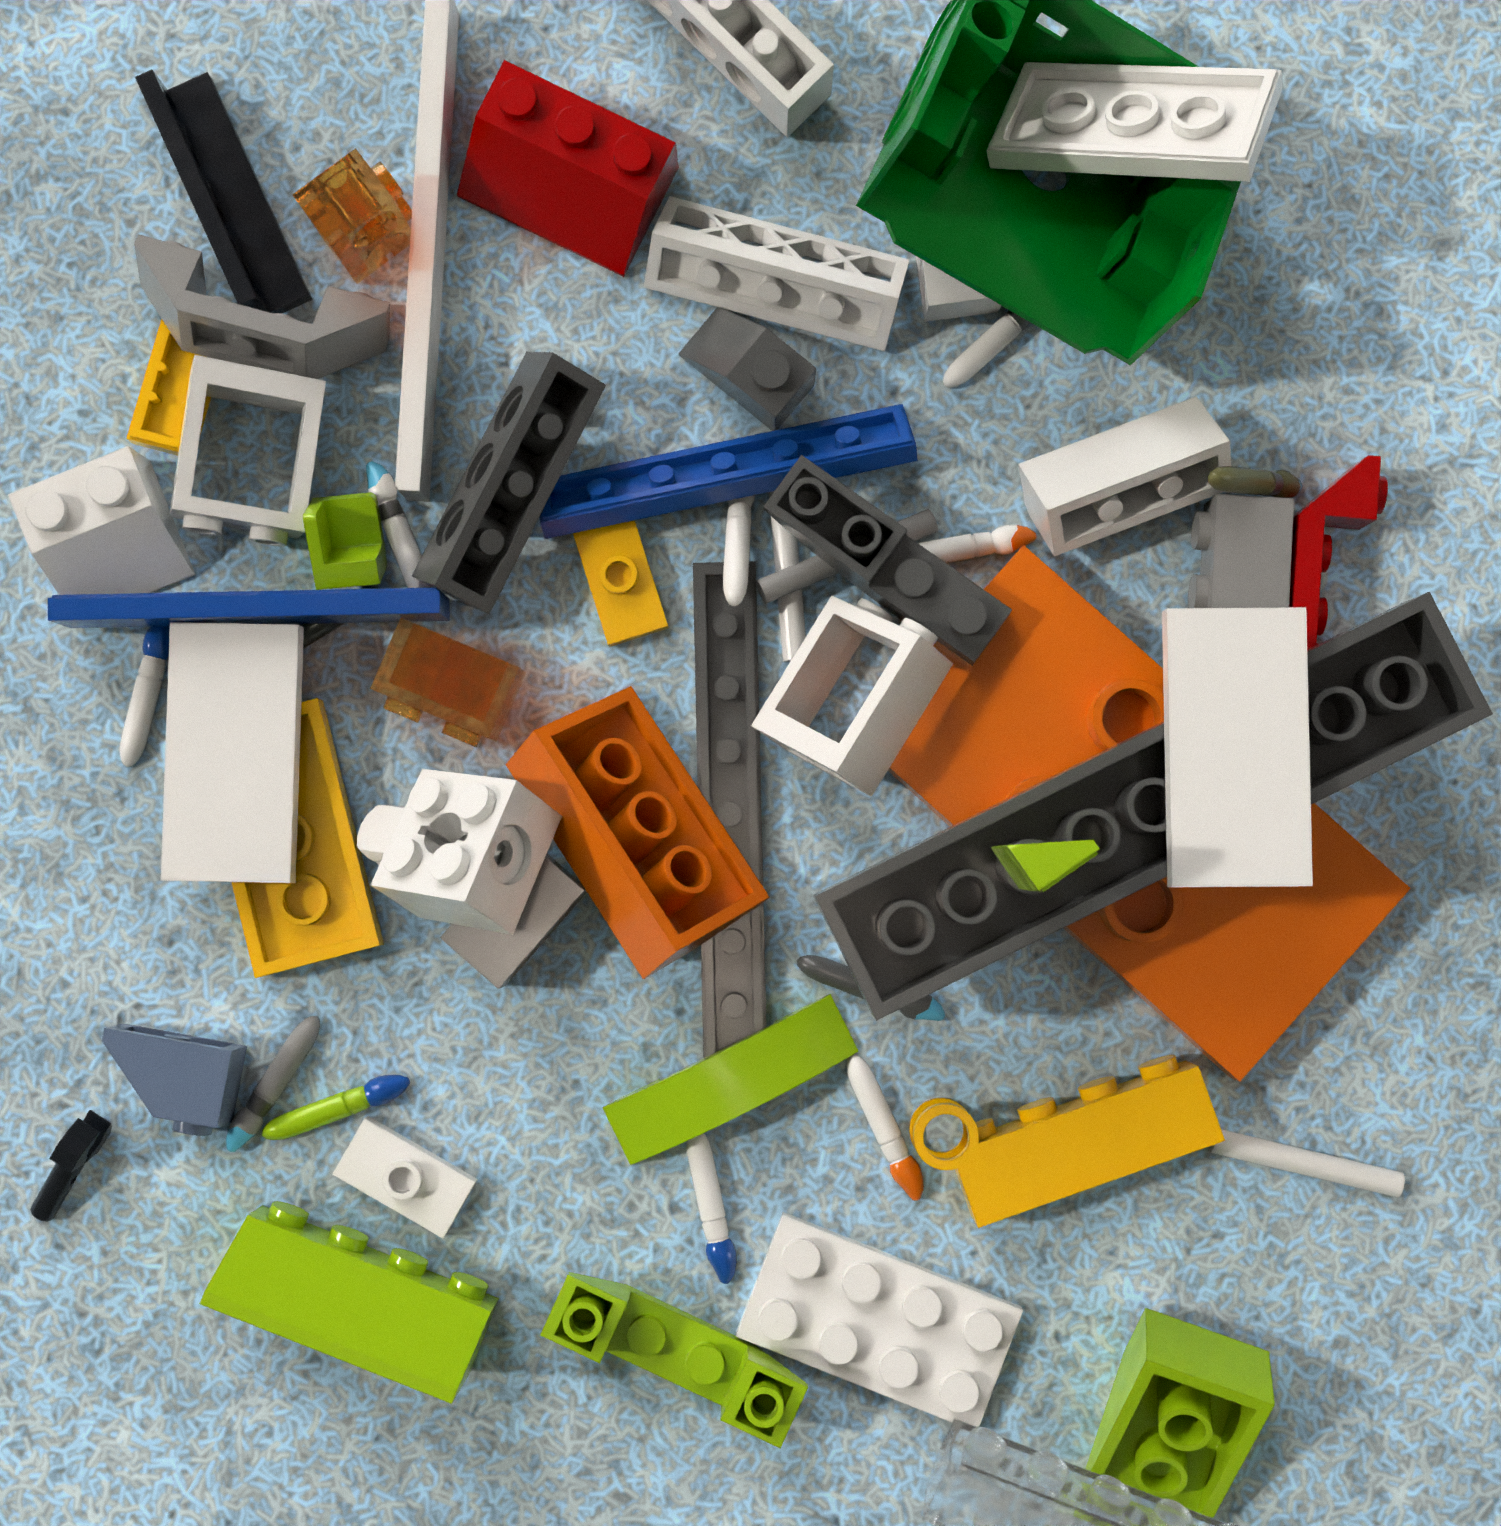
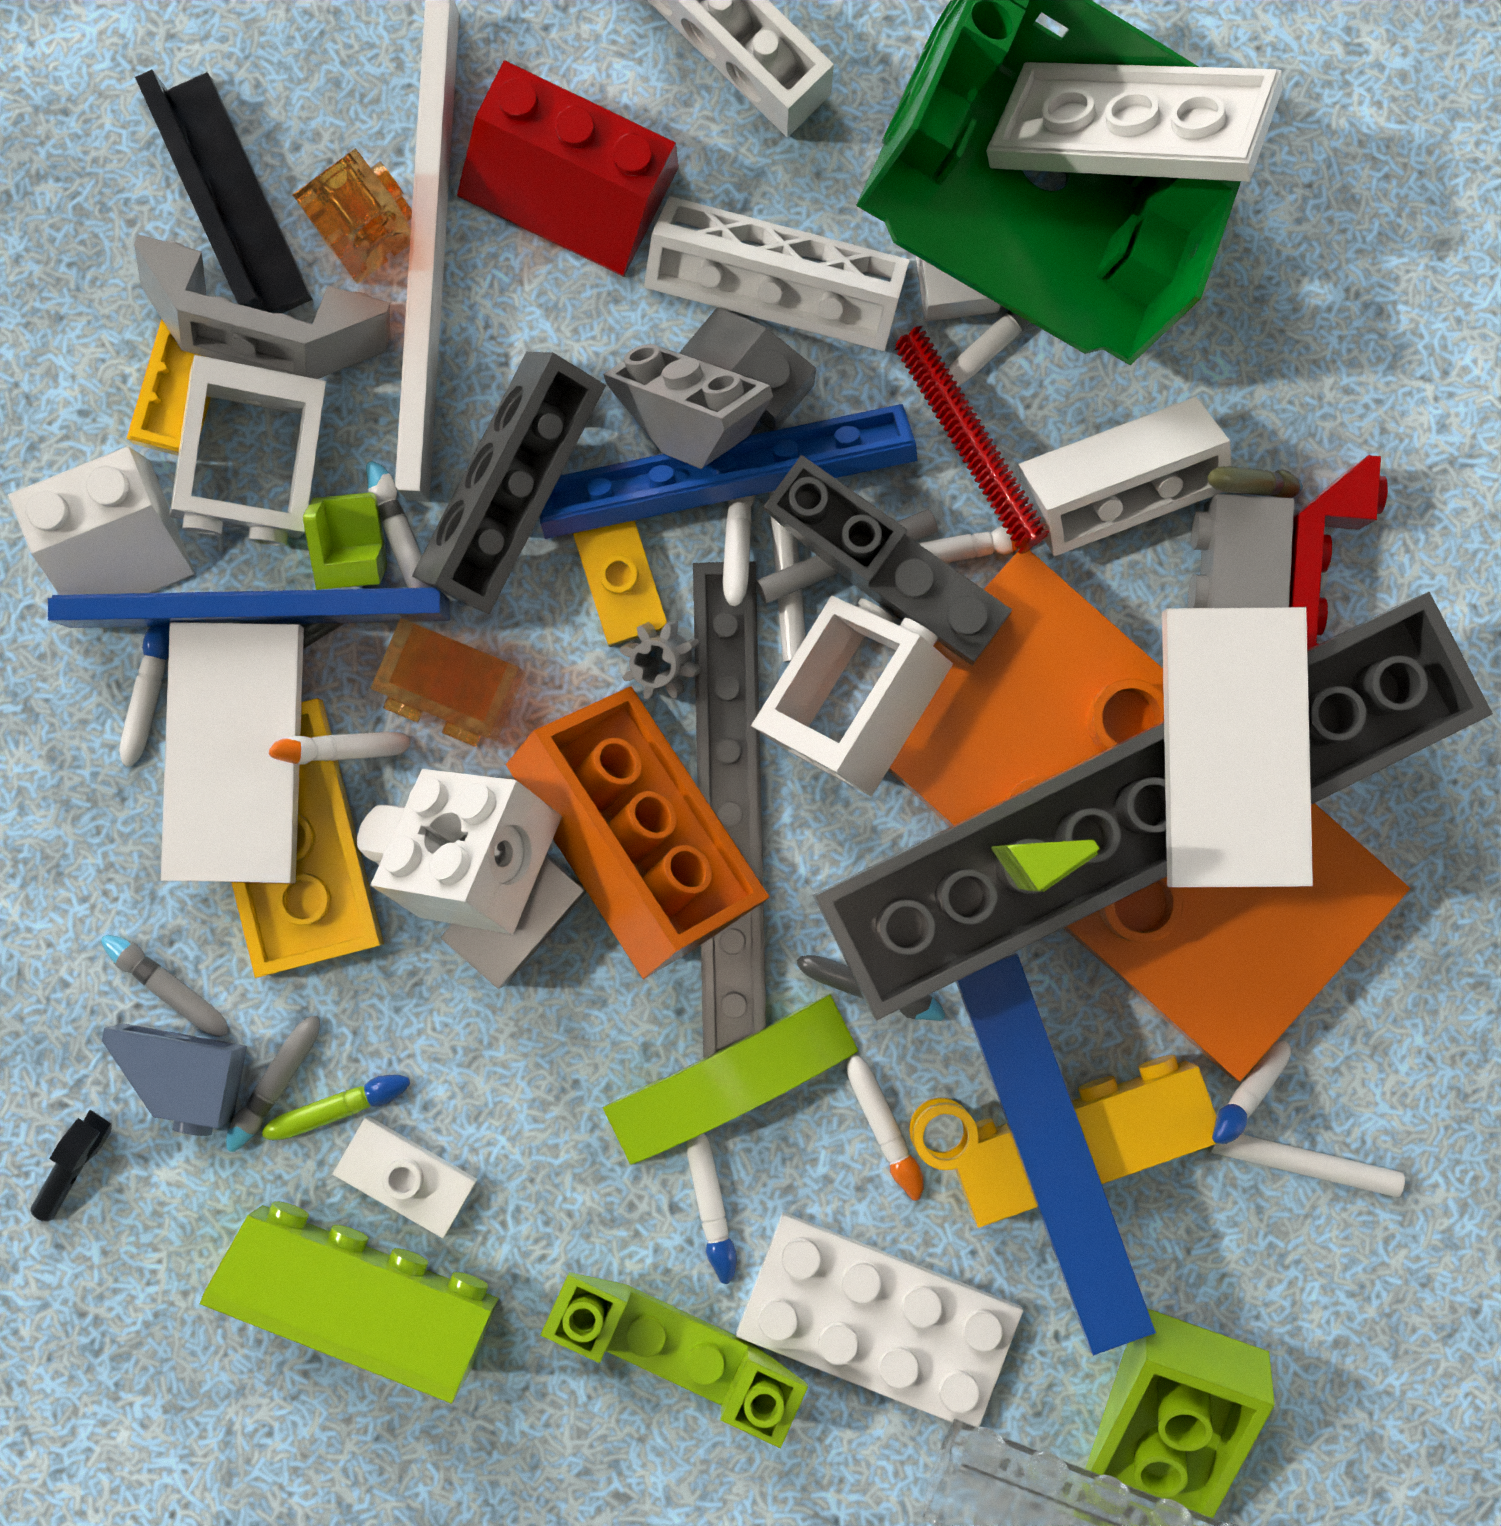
(163, 984): none -> light grey piece
(339, 747): none -> white piece
(676, 652): none -> light grey gear
(687, 404): none -> light grey slope
(971, 440): none -> red axle
(1055, 1155): none -> blue tile
(1233, 1117): none -> white piece

